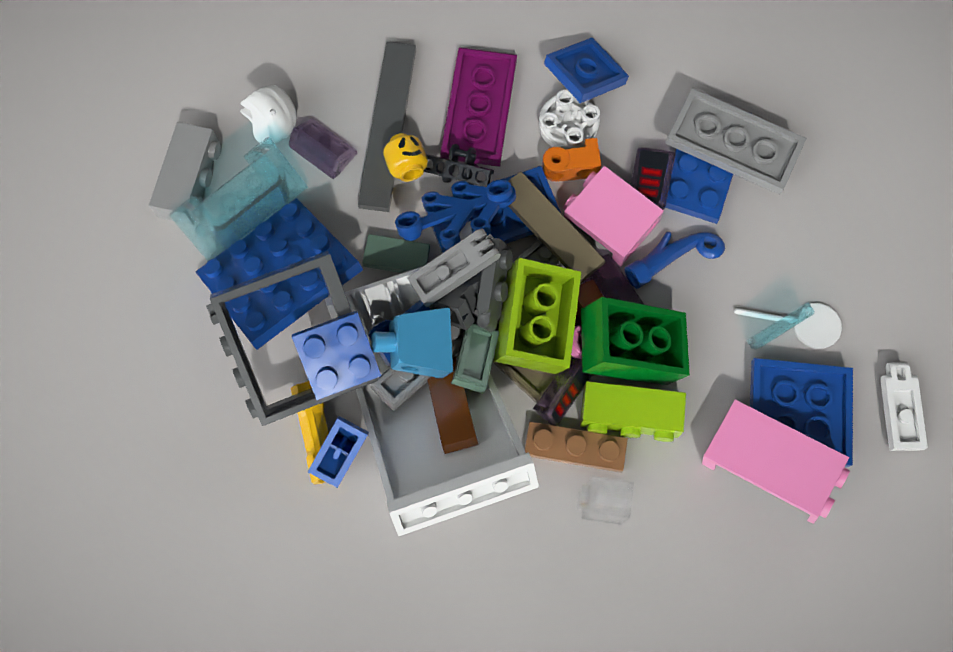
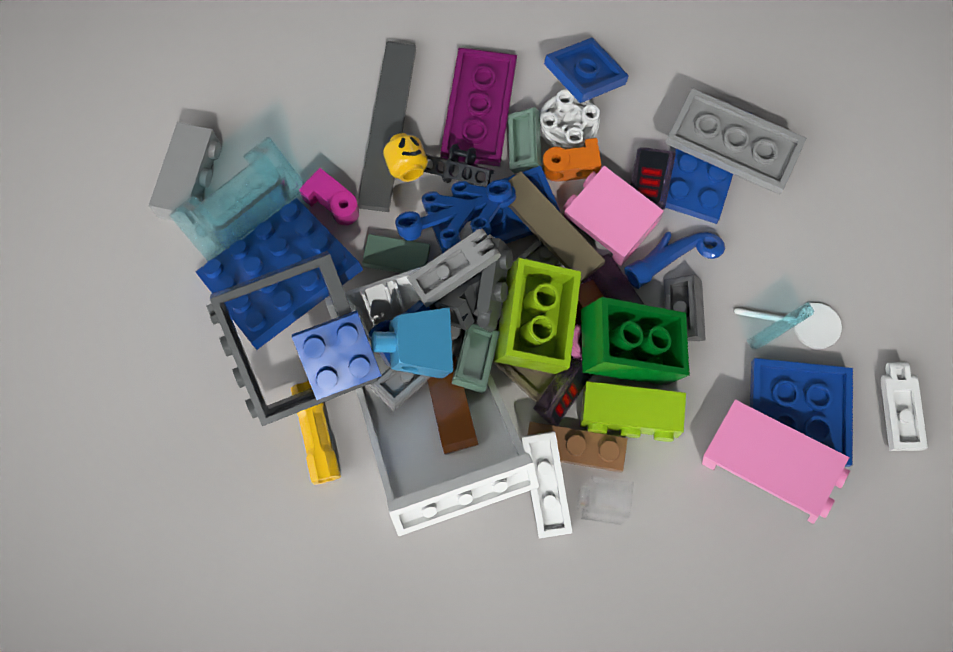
(270, 113): white piece -> none
(321, 148): clear purple slope -> none
(332, 196): none -> dark pink leg
(338, 451): slope -> none
(524, 140): none -> sand green tile
(550, 497): none -> white plate
(686, 296): none -> flat silver slope

